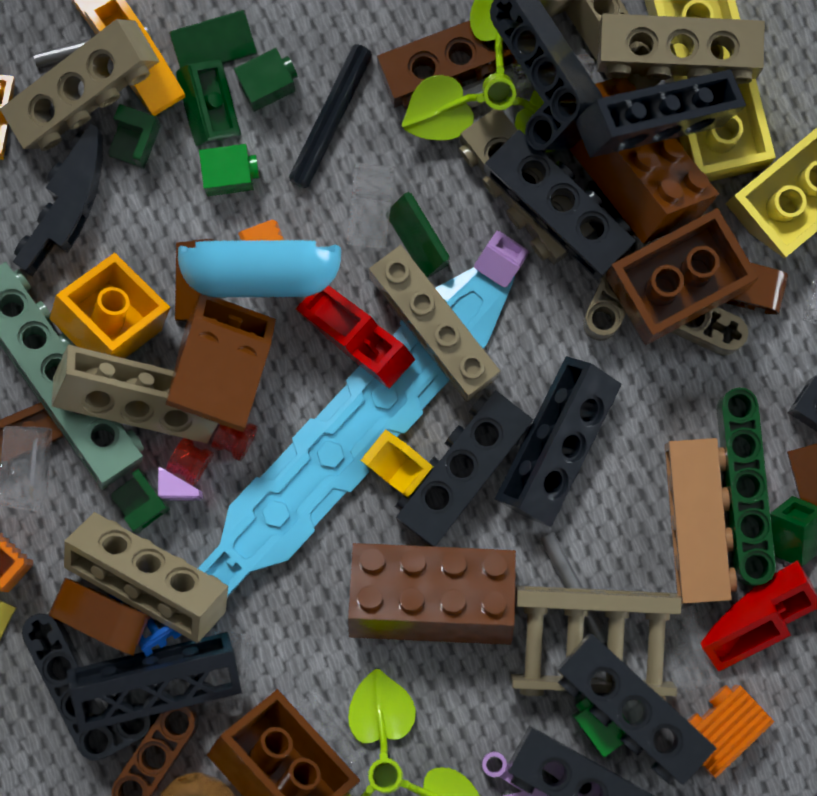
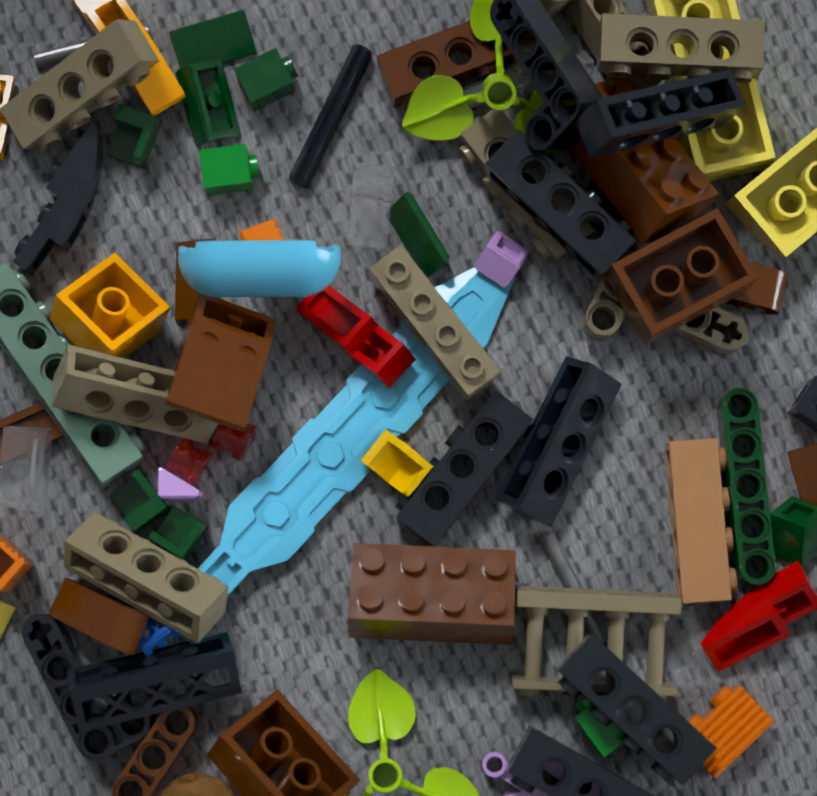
(179, 533): none -> dark green panel

